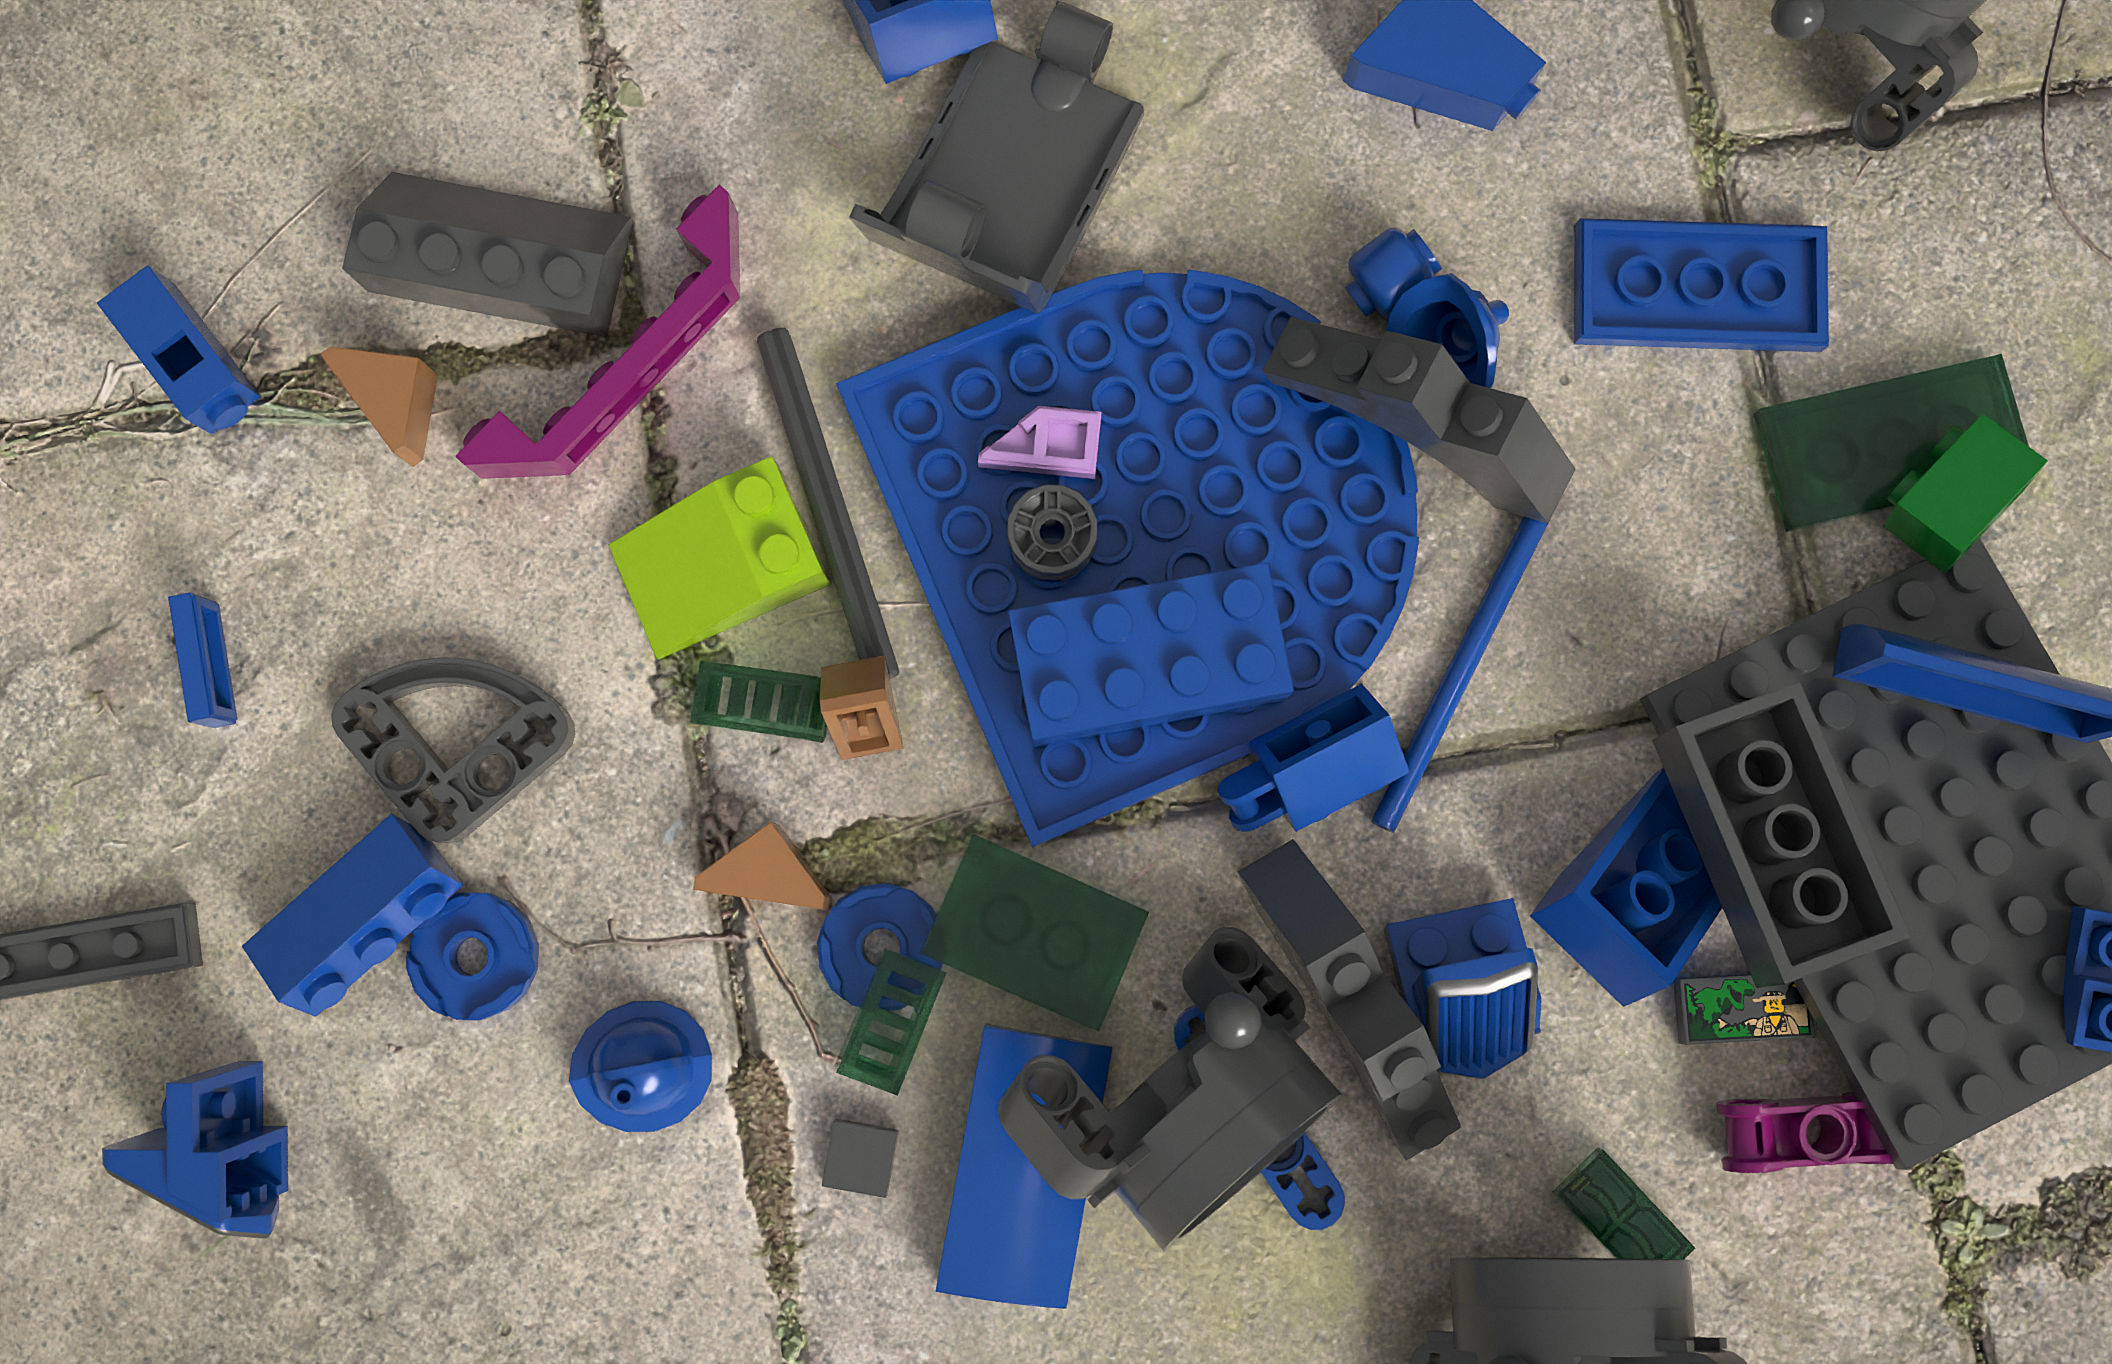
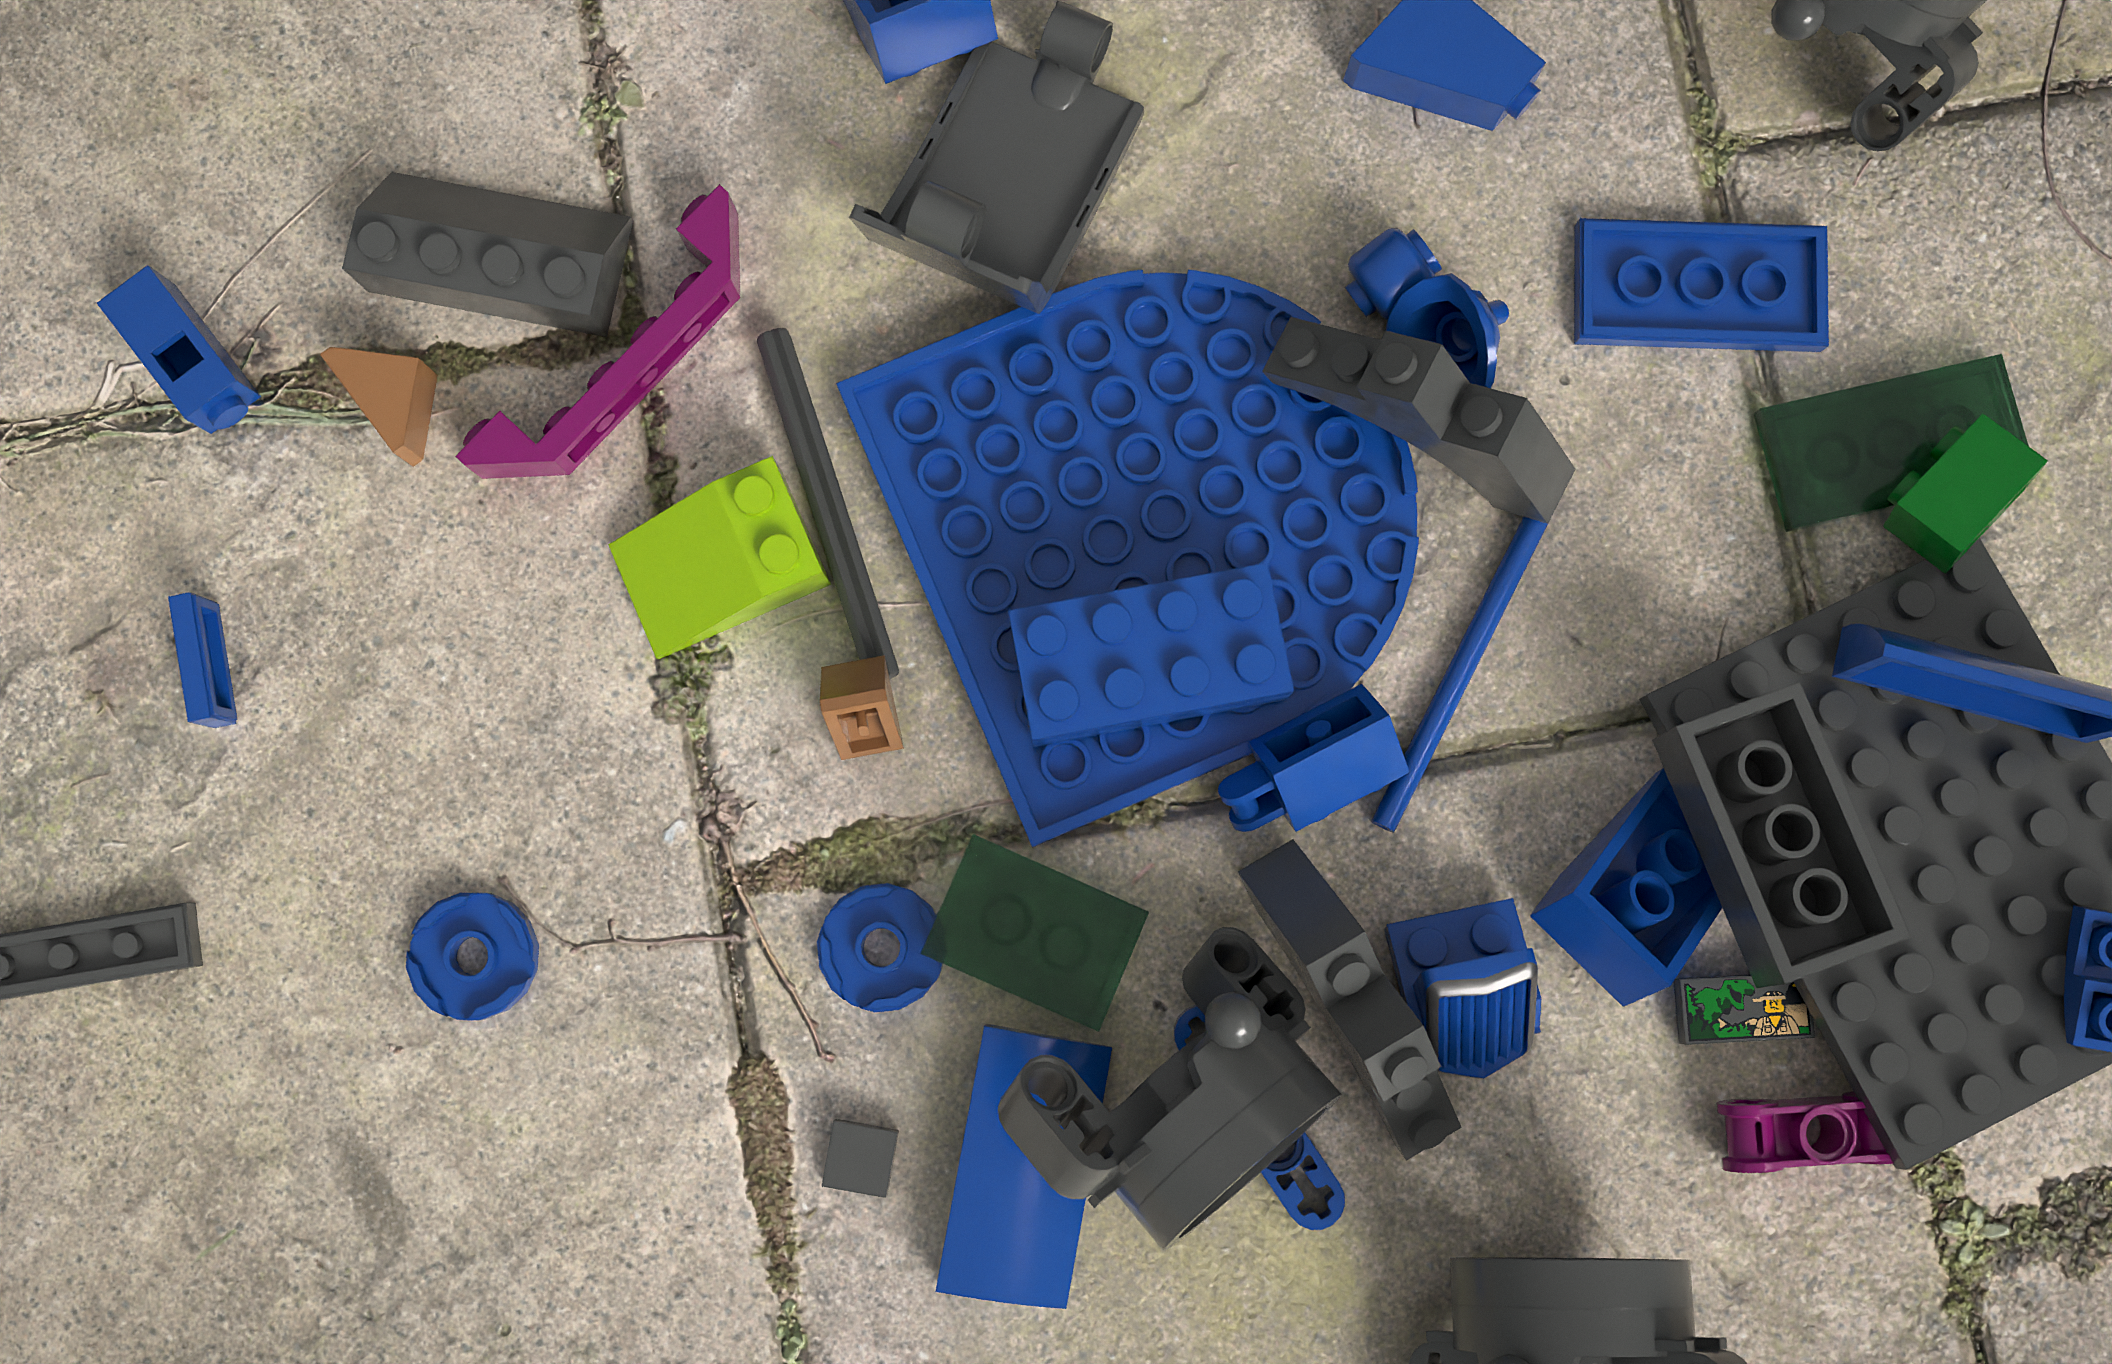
(212, 1153): blue piece -> none
(352, 917): blue brick -> none
(460, 781): dark grey beam -> none
(641, 1067): blue helmet -> none
(766, 870): medium nougat slope -> none
(809, 721): clear green slope -> none
(874, 1072): clear green slope -> none
(1046, 508): dark grey wheel -> none
(1048, 443): lavender tile -> none
(1619, 1212): clear green tile -> none

